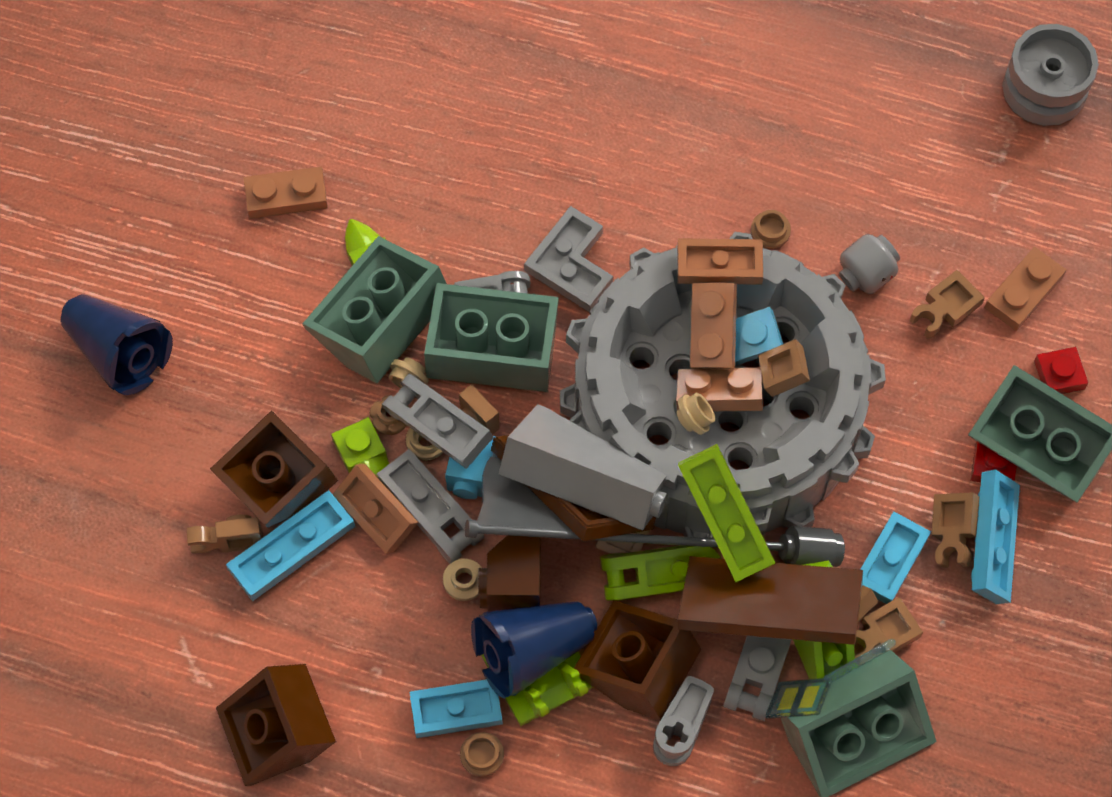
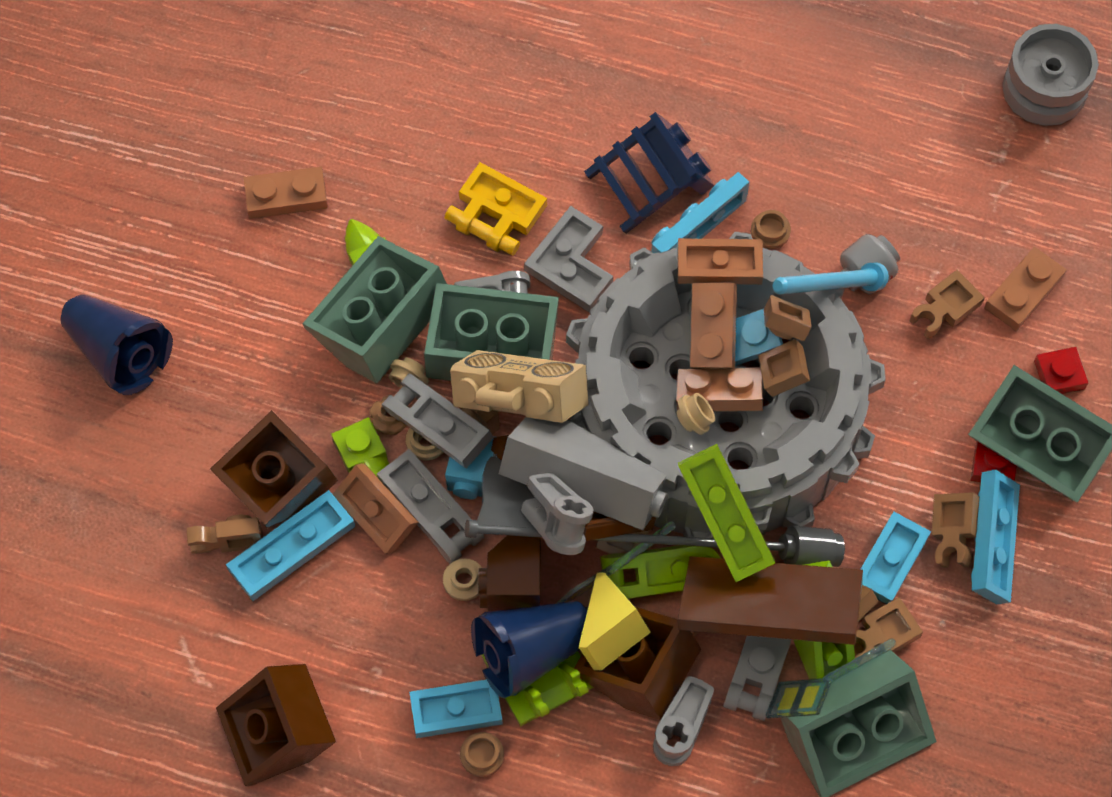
(500, 198): none -> yellow plate
(519, 385): none -> tan piece
(557, 513): none -> light grey piece
(610, 624): none -> light yellow slope
(611, 569): none -> clear light blue piece
(670, 156): none -> dark blue plate
(704, 217): none -> medium azure plate
(786, 319): none -> medium nougat plate
(870, 277): none -> medium azure bar

